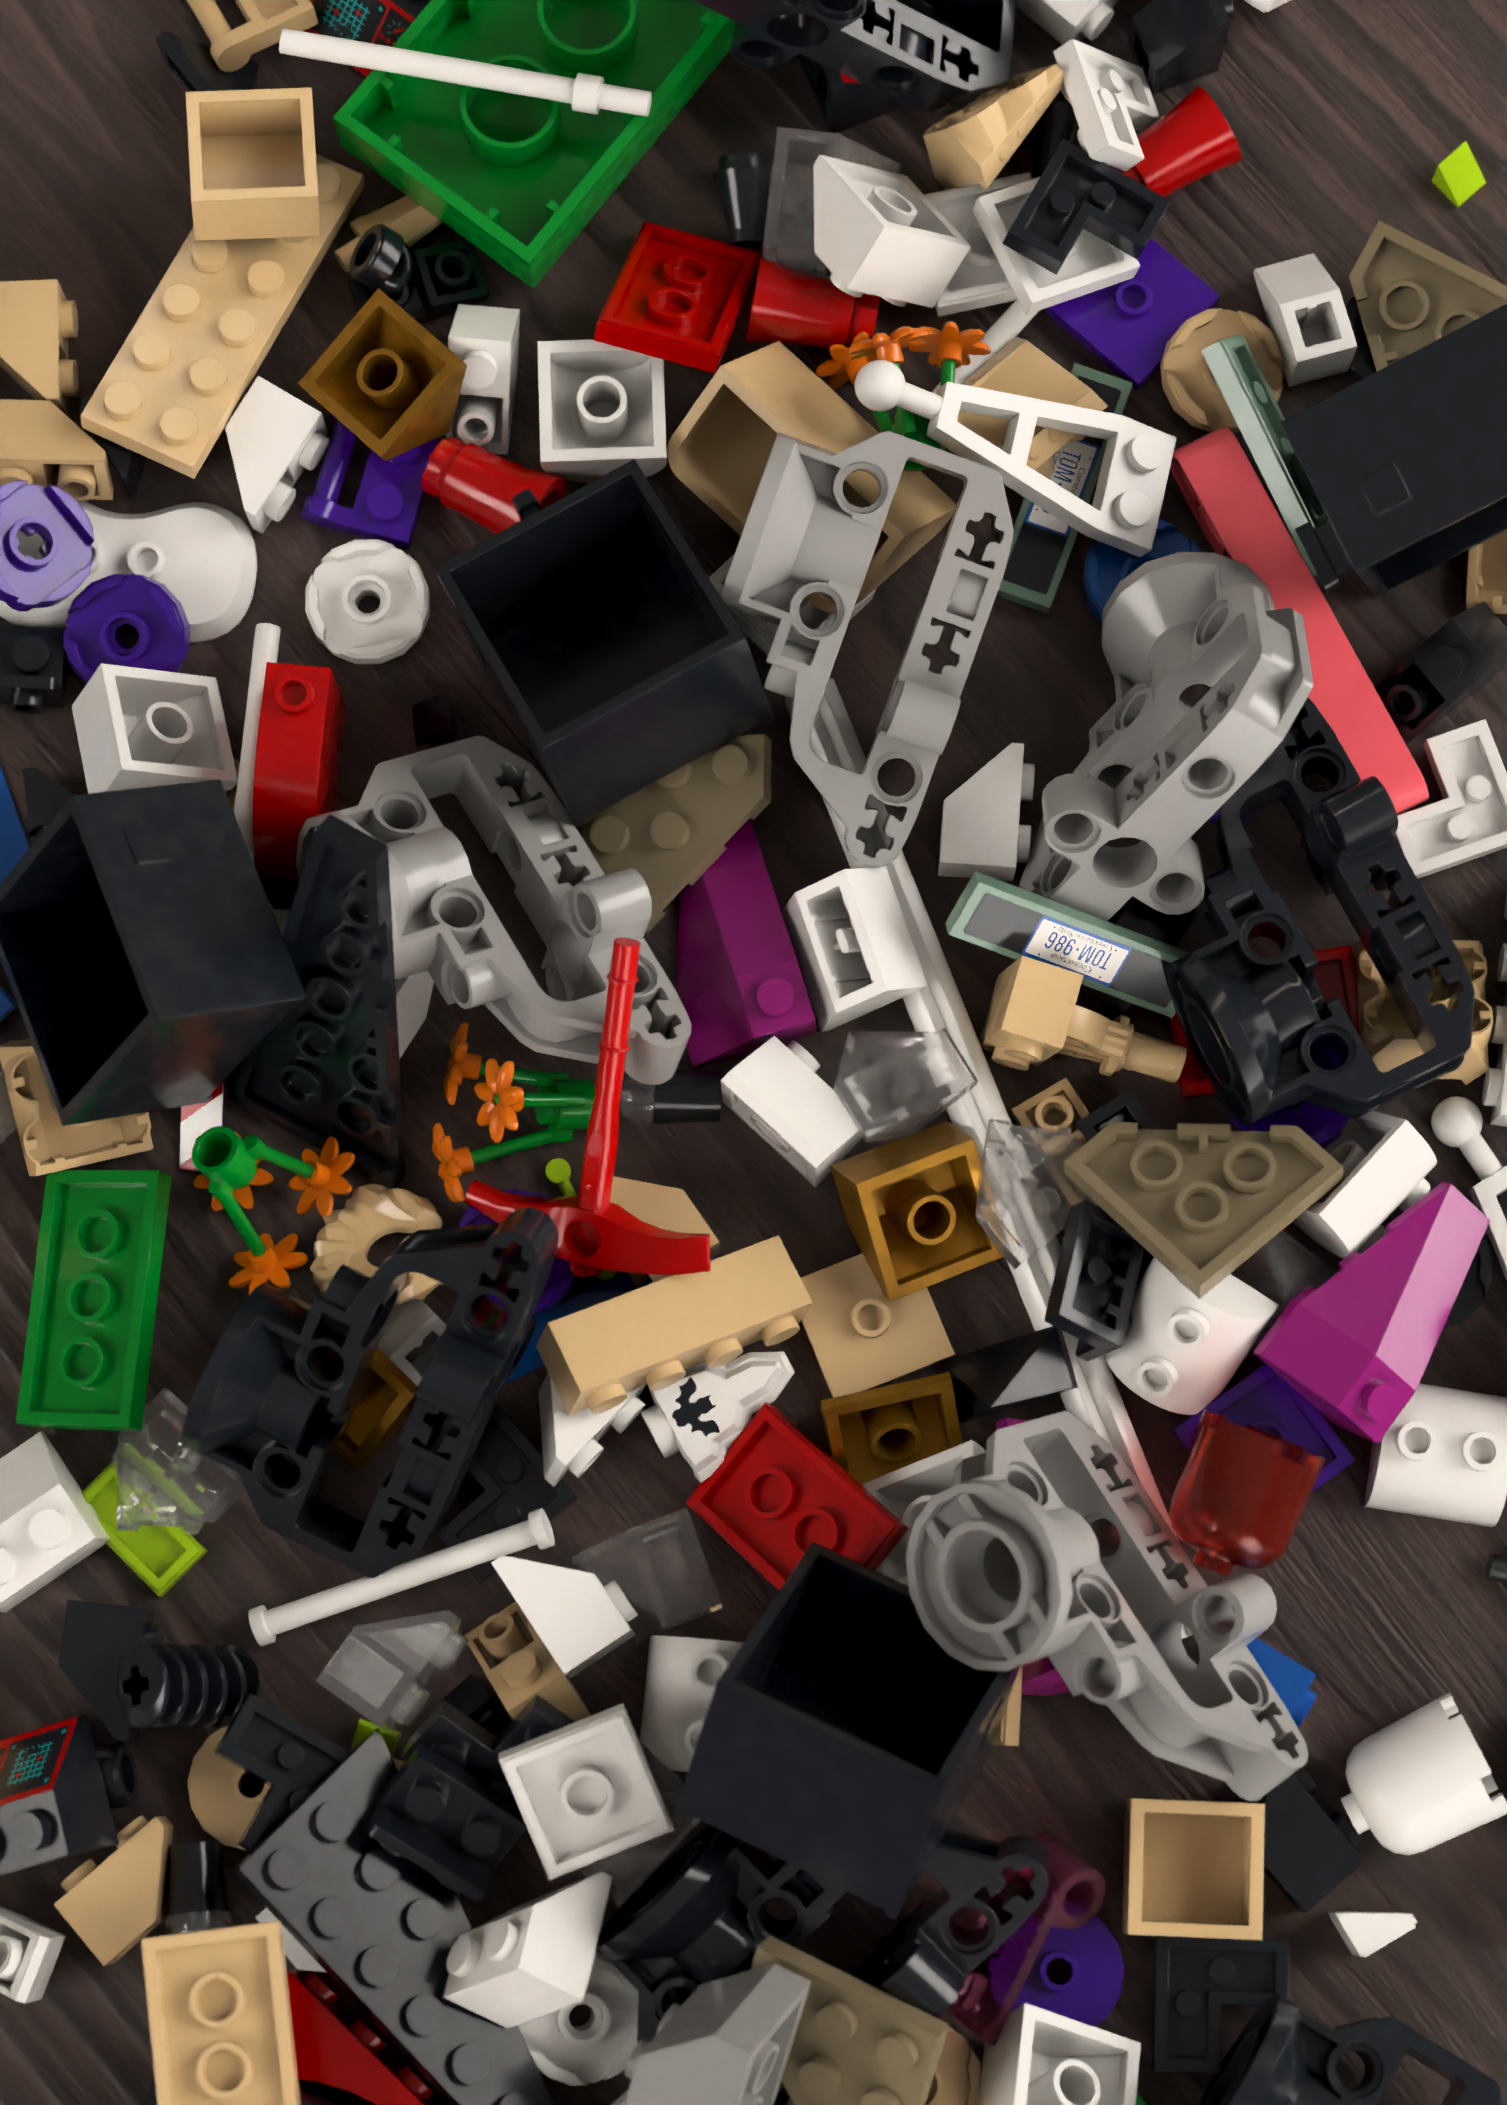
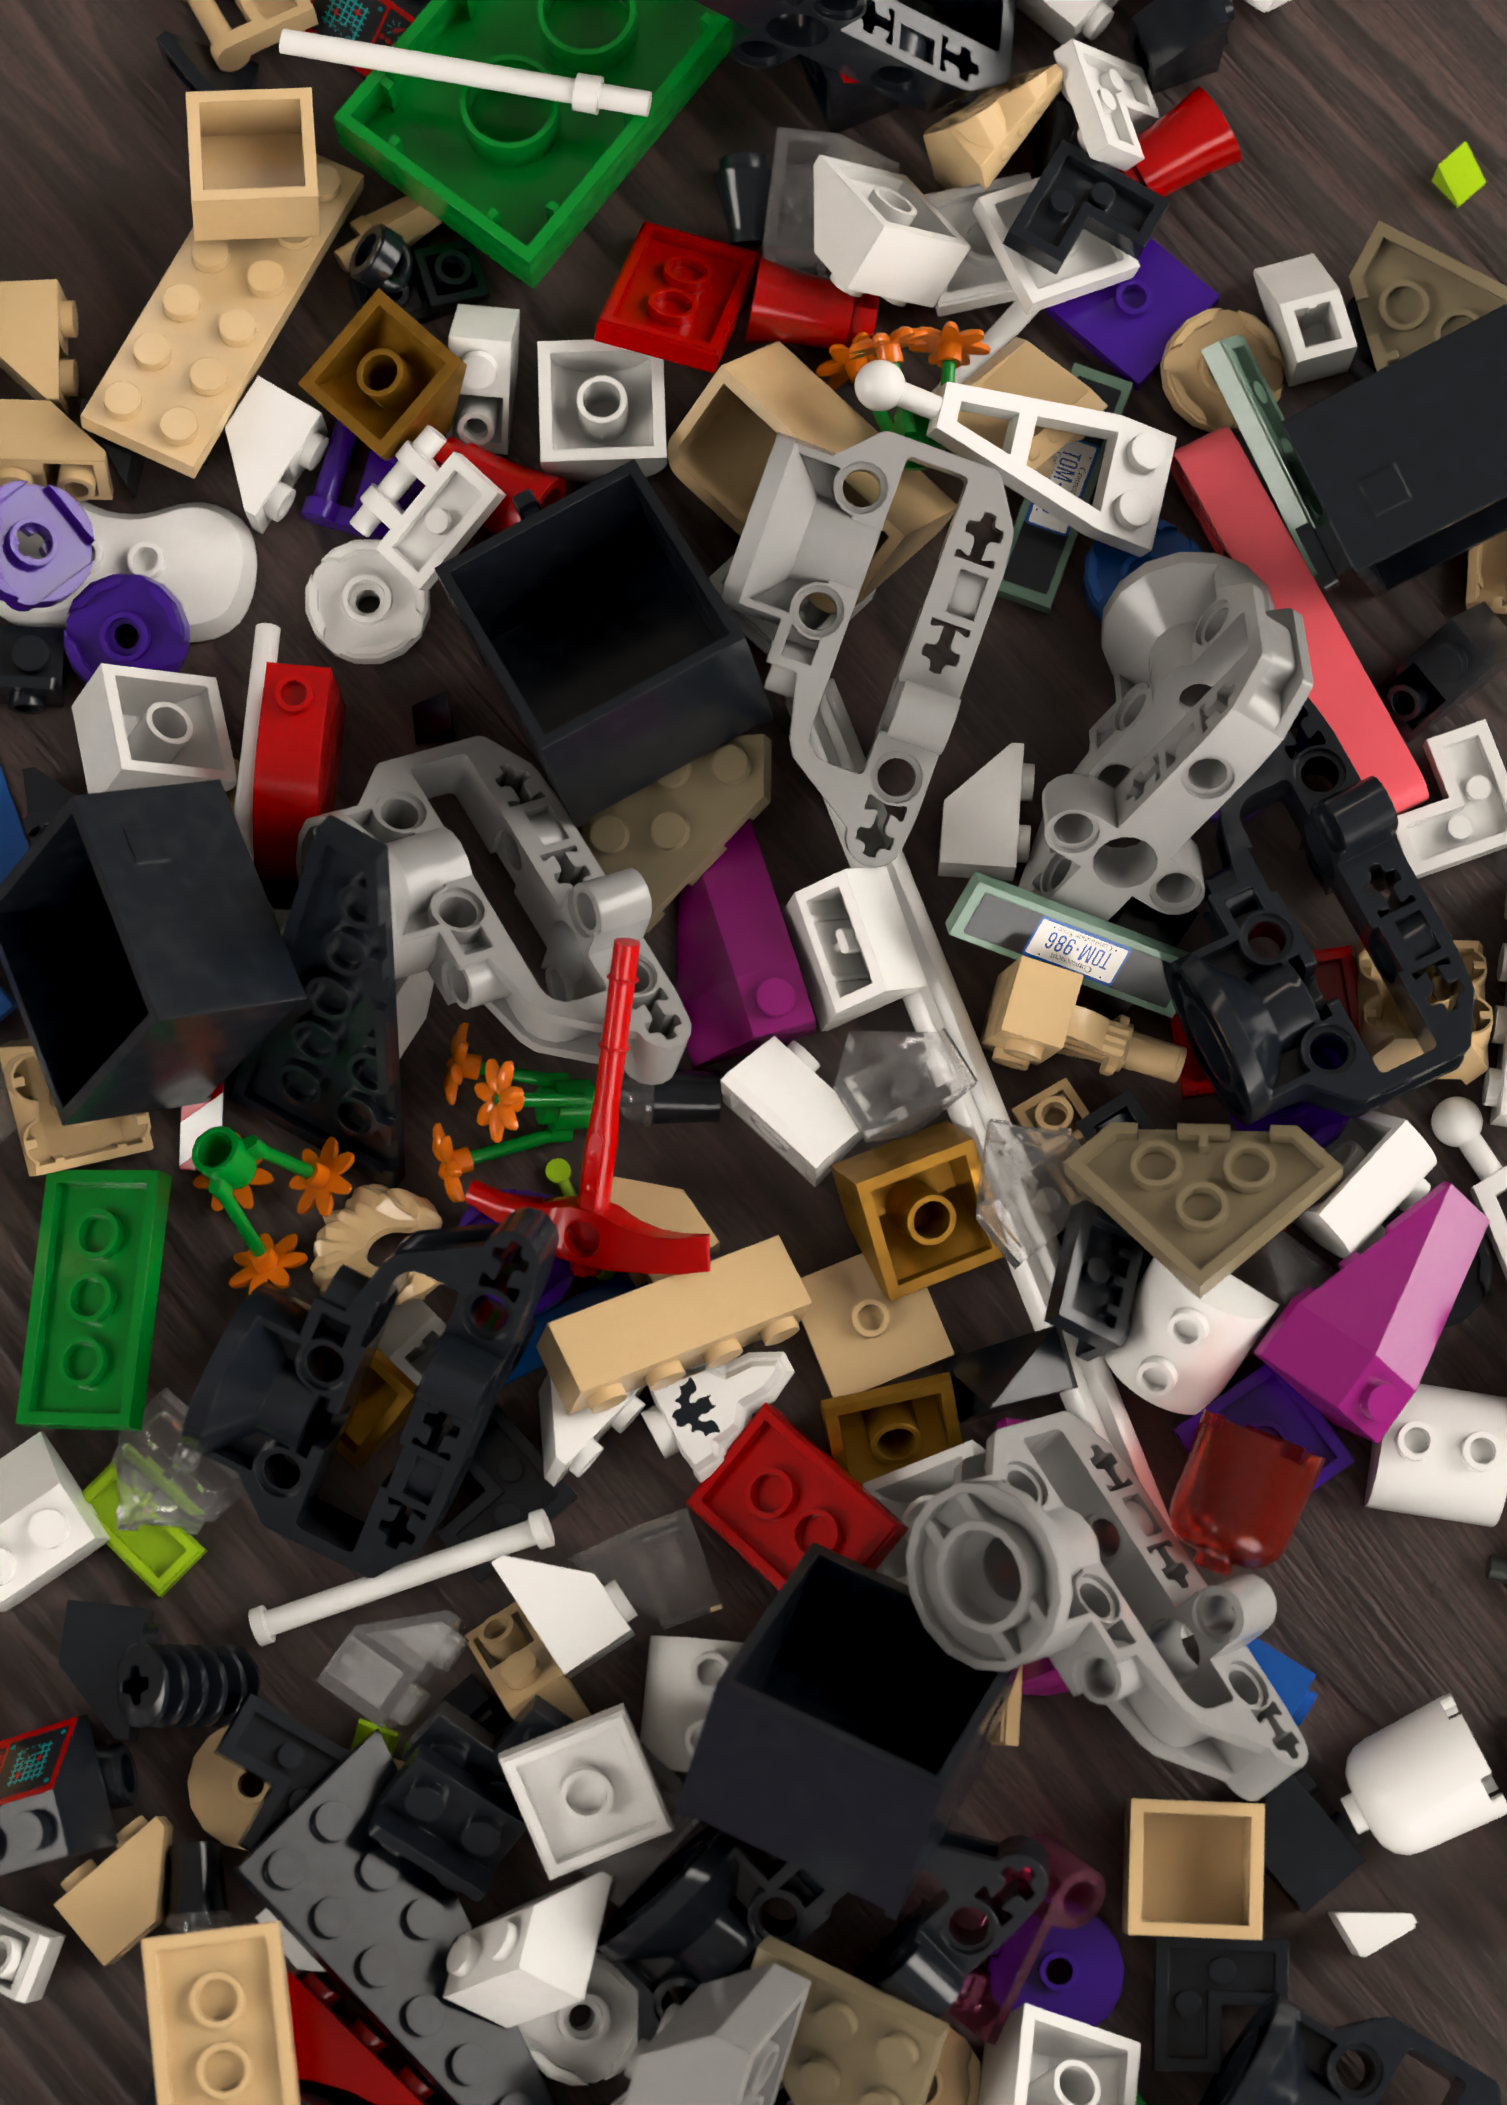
(439, 519): none -> white plate

